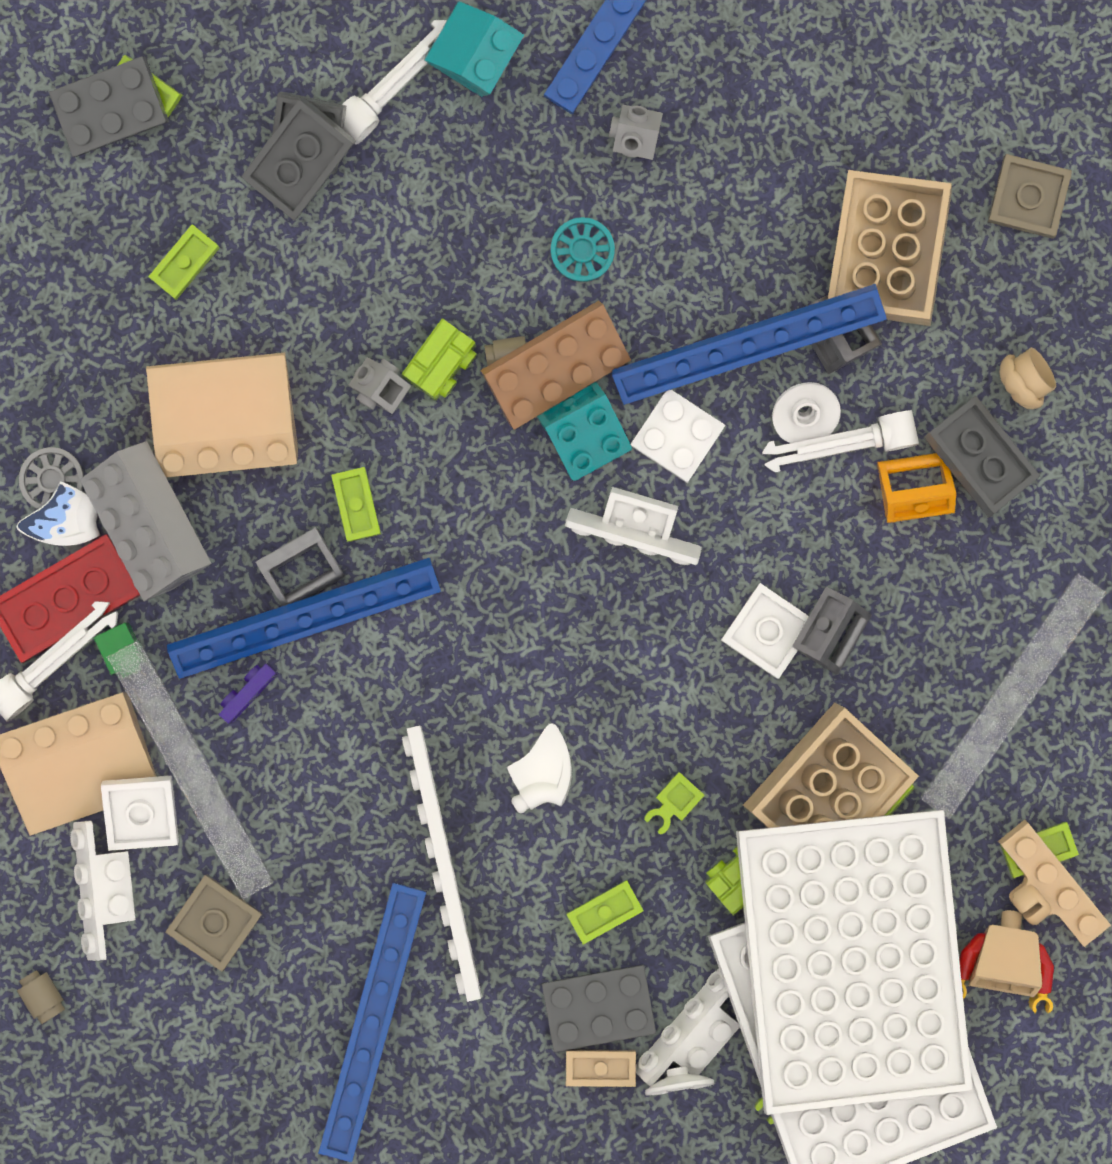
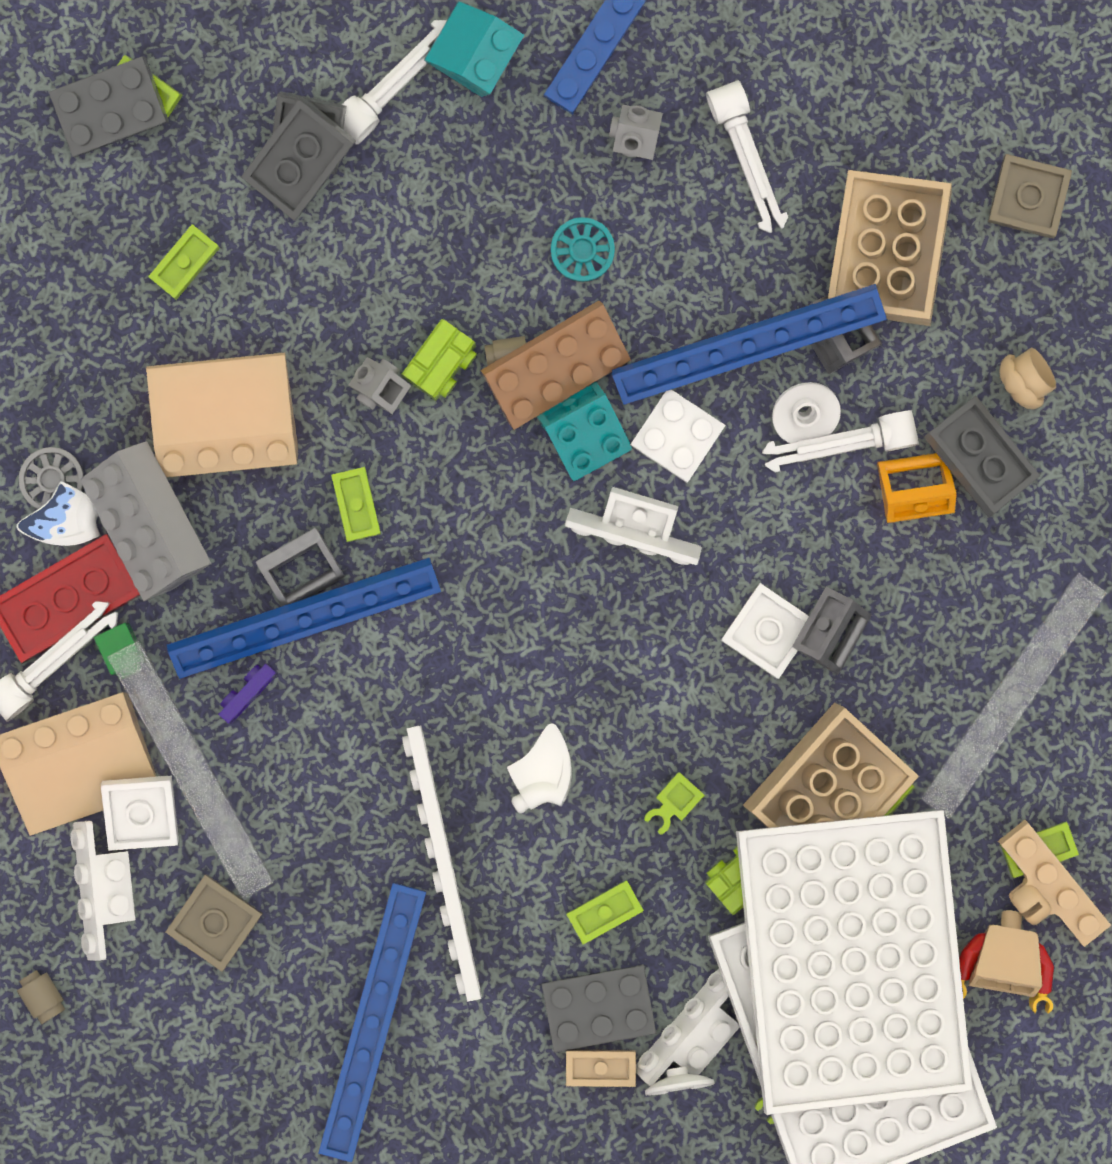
(729, 106): none -> white piece

